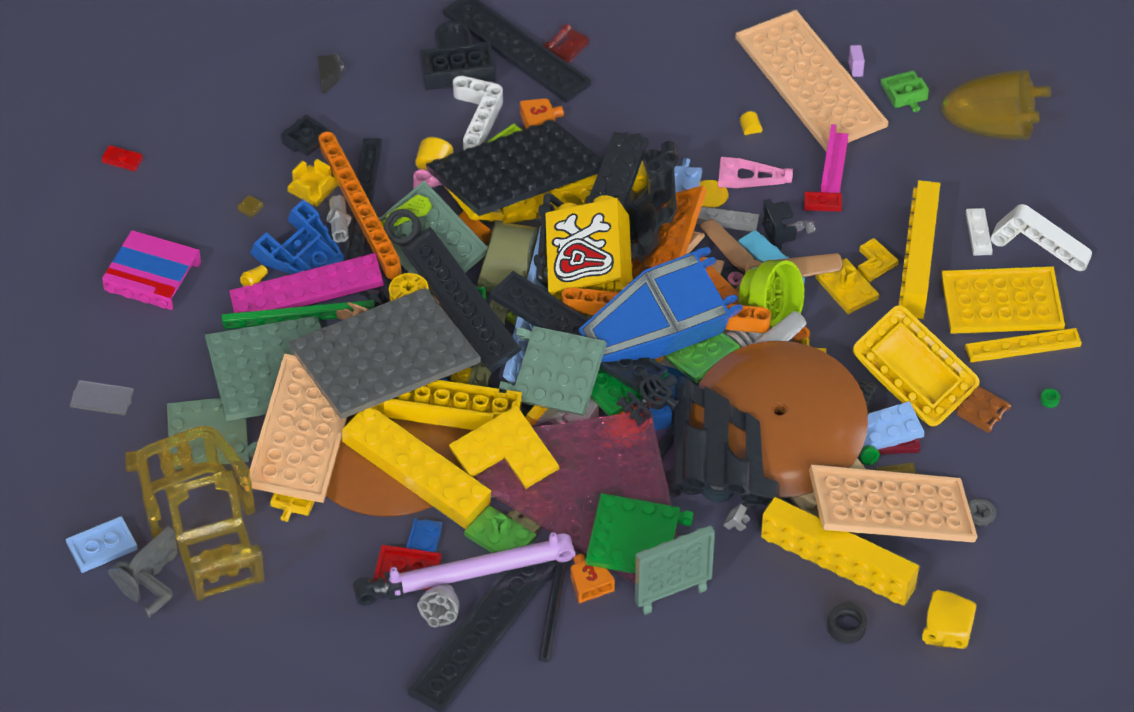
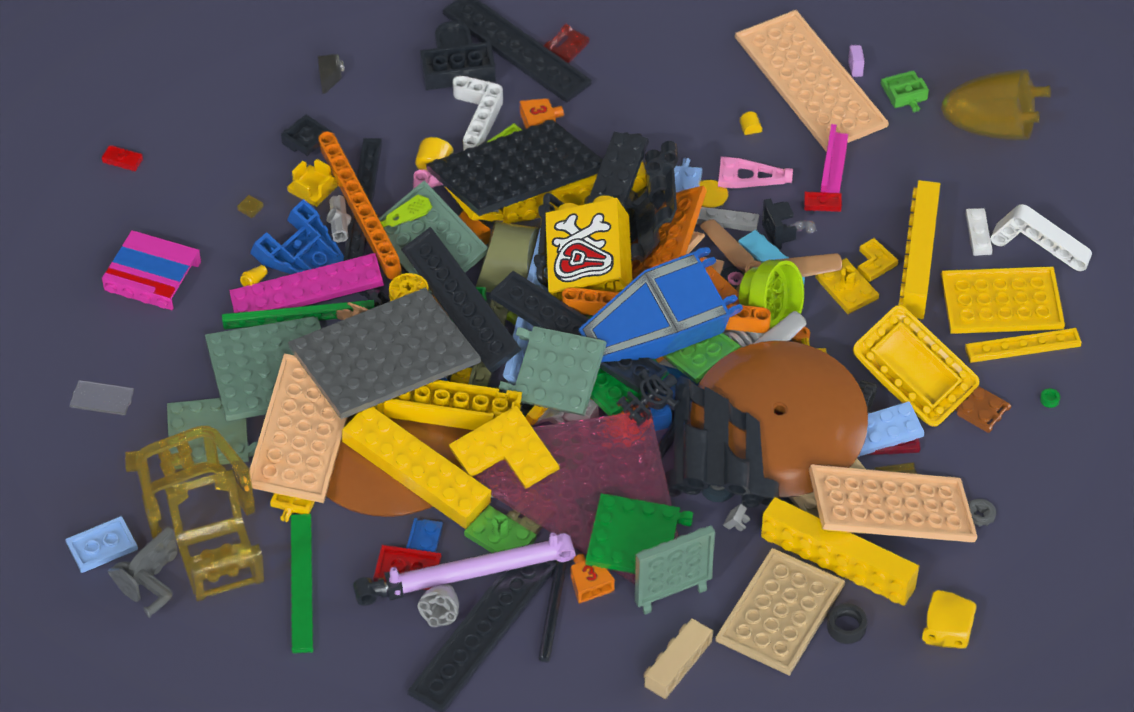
(301, 583): none -> green tile
(393, 217): black tyre -> none
(678, 658): none -> tan brick
(780, 611): none -> tan plate
(869, 455): green tile -> none

